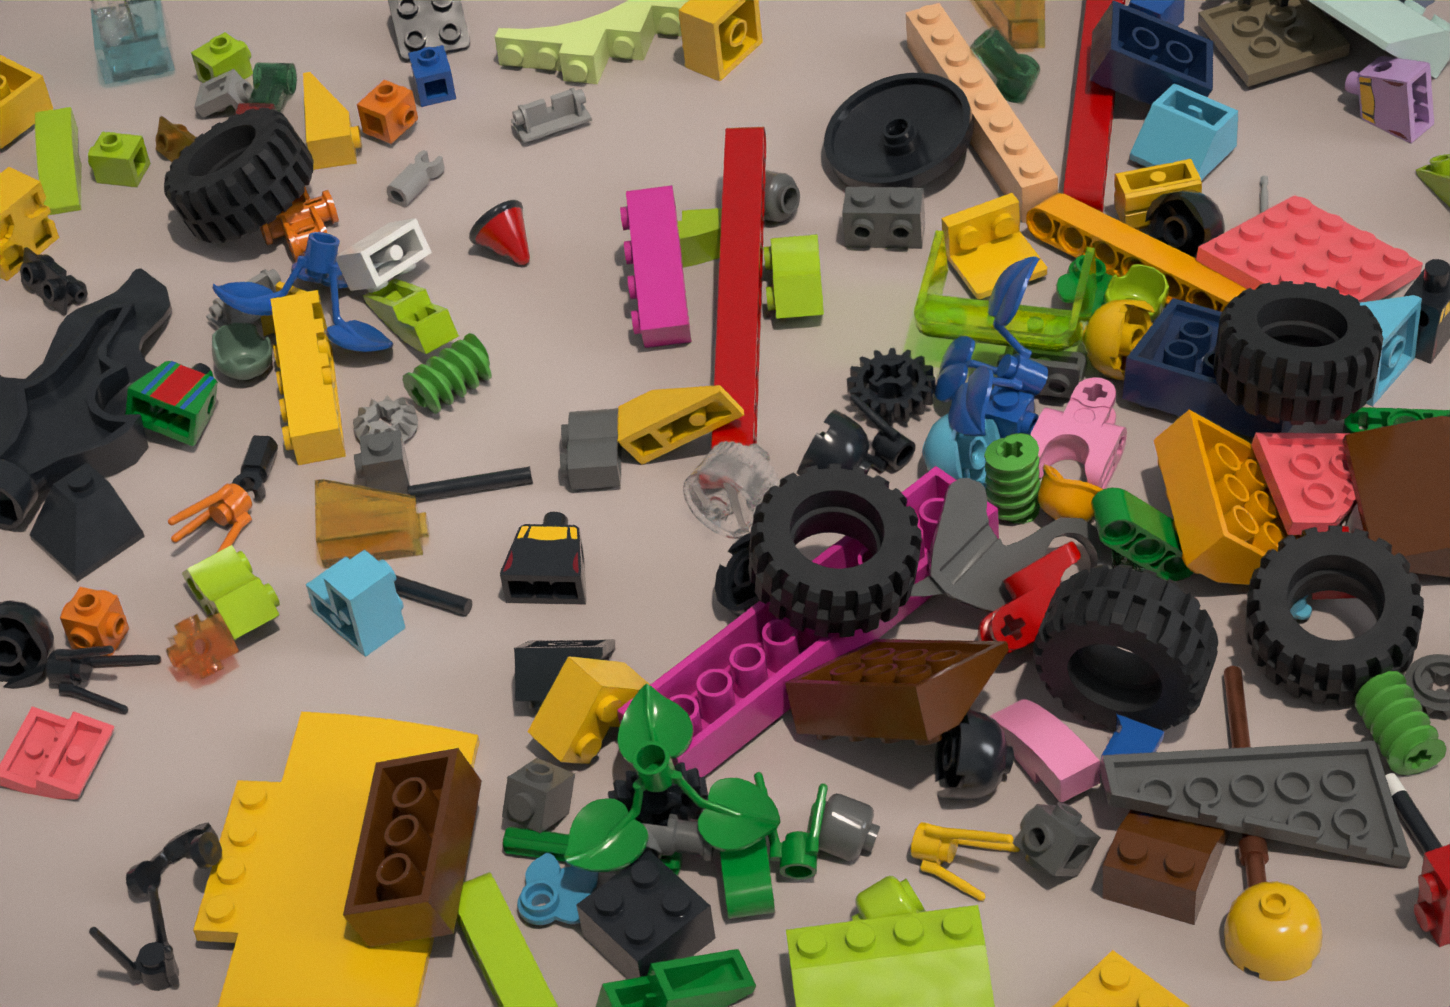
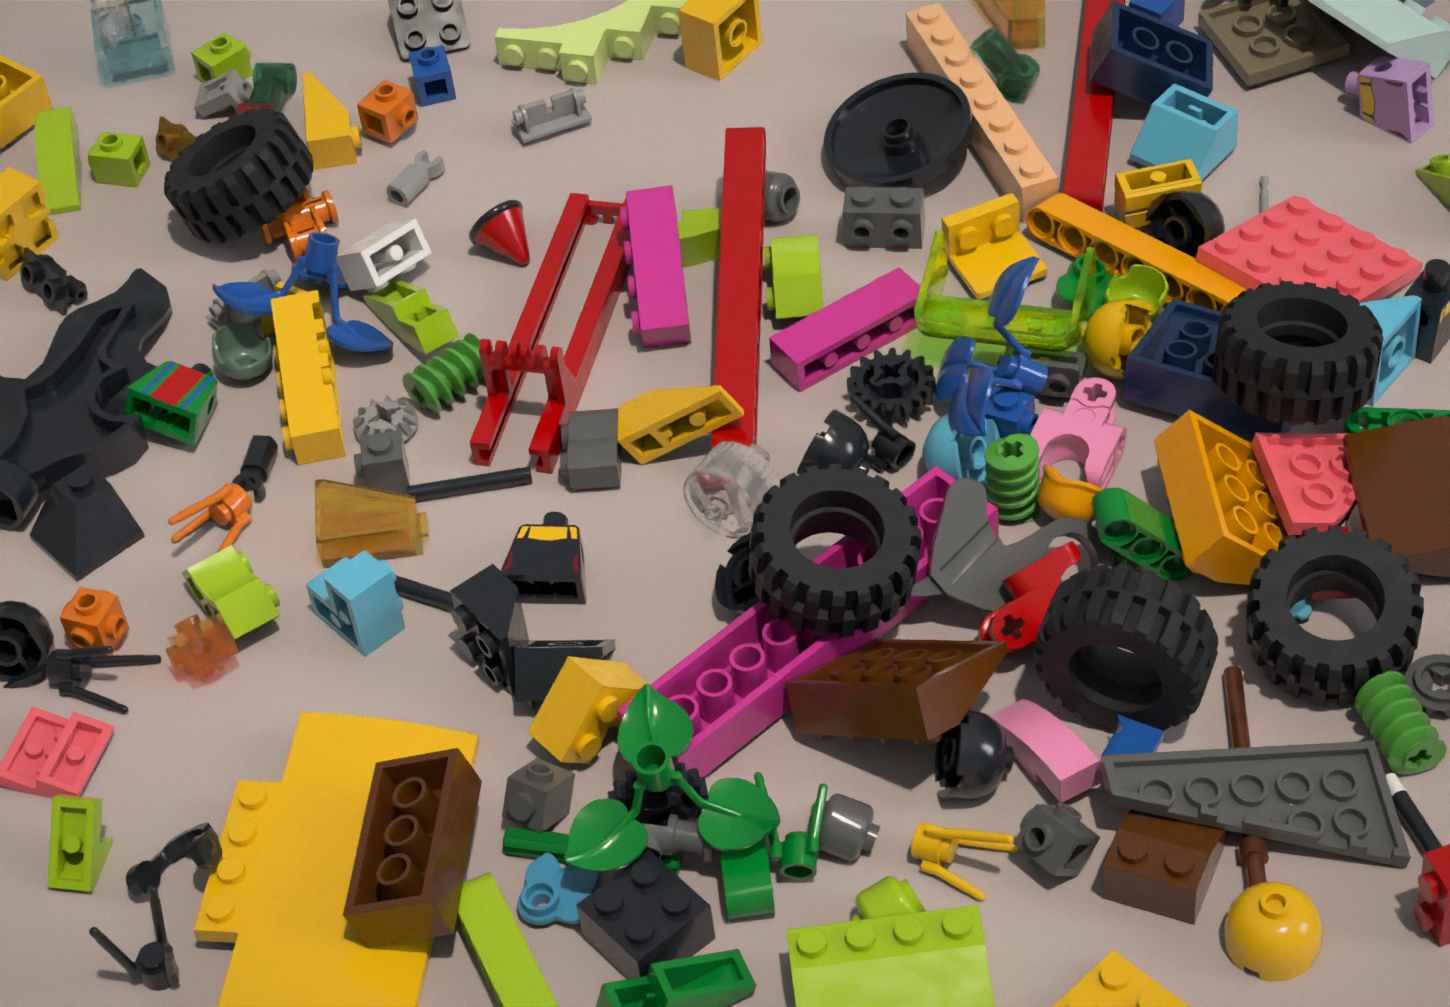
(76, 843): none -> lime slope
(490, 623): none -> black slope
(564, 375): none -> red piece
(845, 330): none -> dark pink brick

